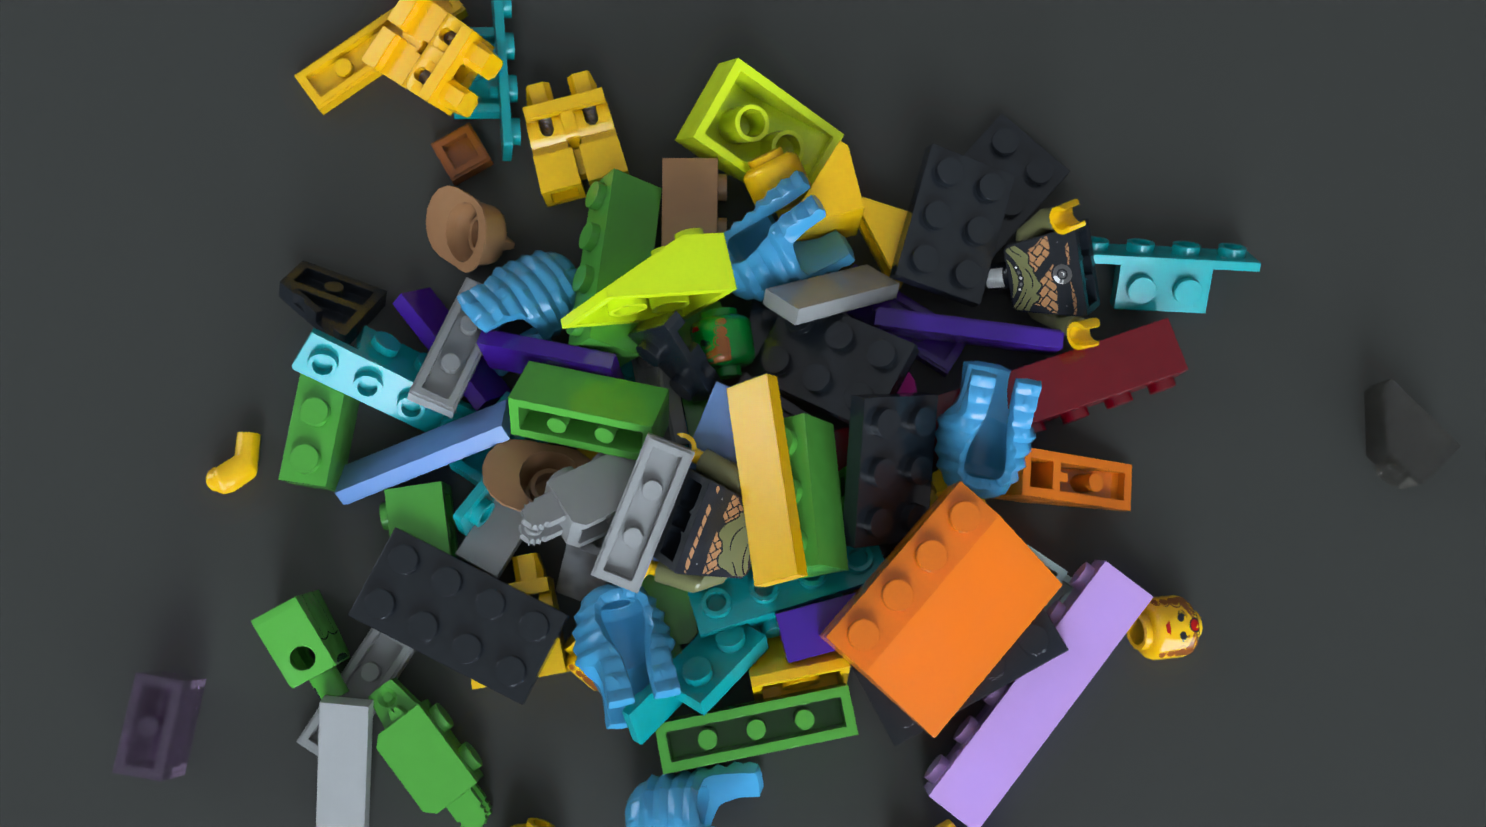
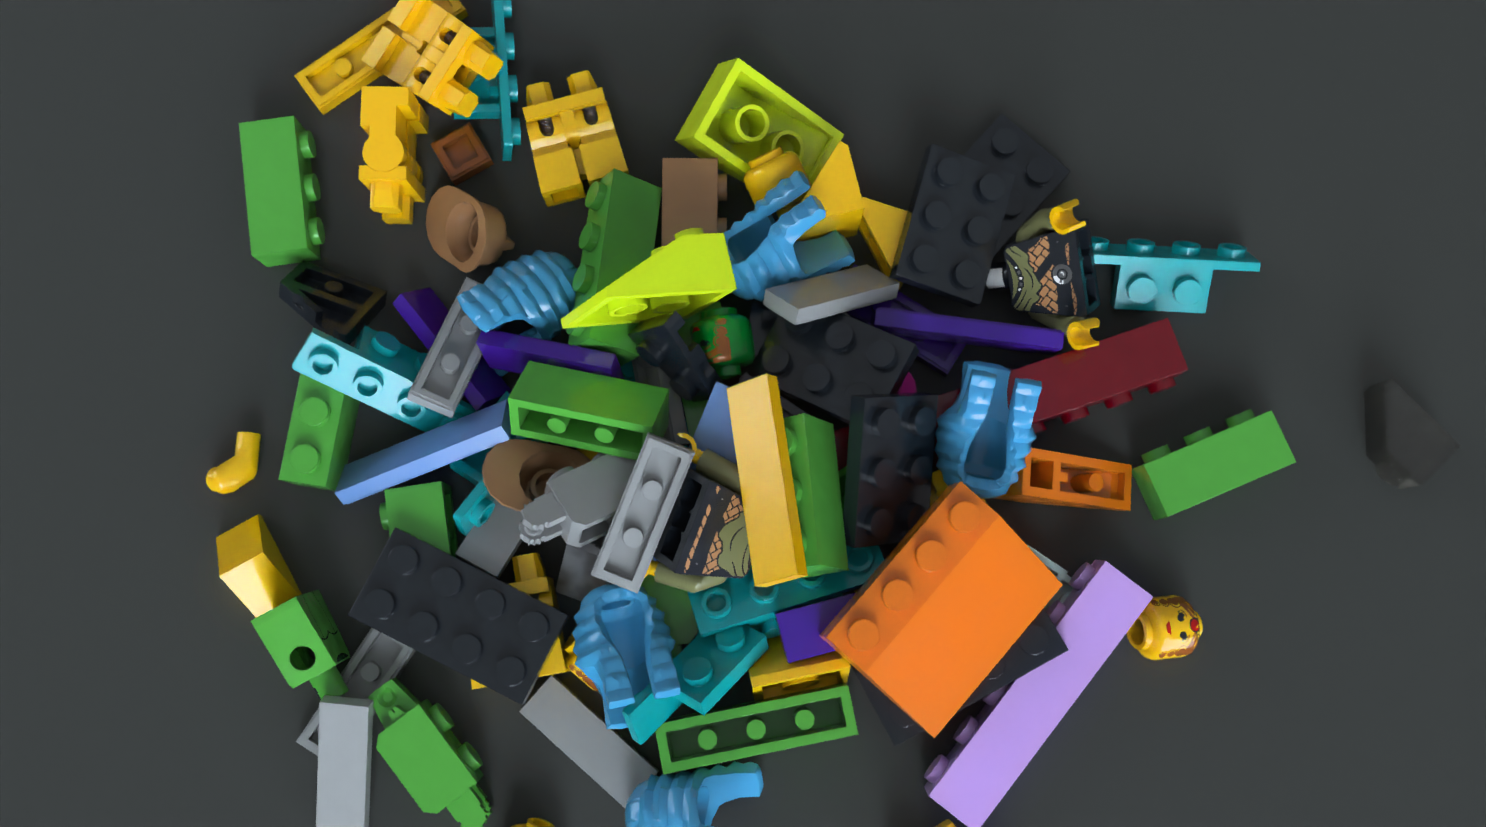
(159, 725): clear purple brick -> none
(254, 566): none -> yellow slope
(281, 191): none -> bright green brick
(392, 173): none -> yellow hips
(586, 740): none -> light grey tile
(1212, 463): none -> bright green brick

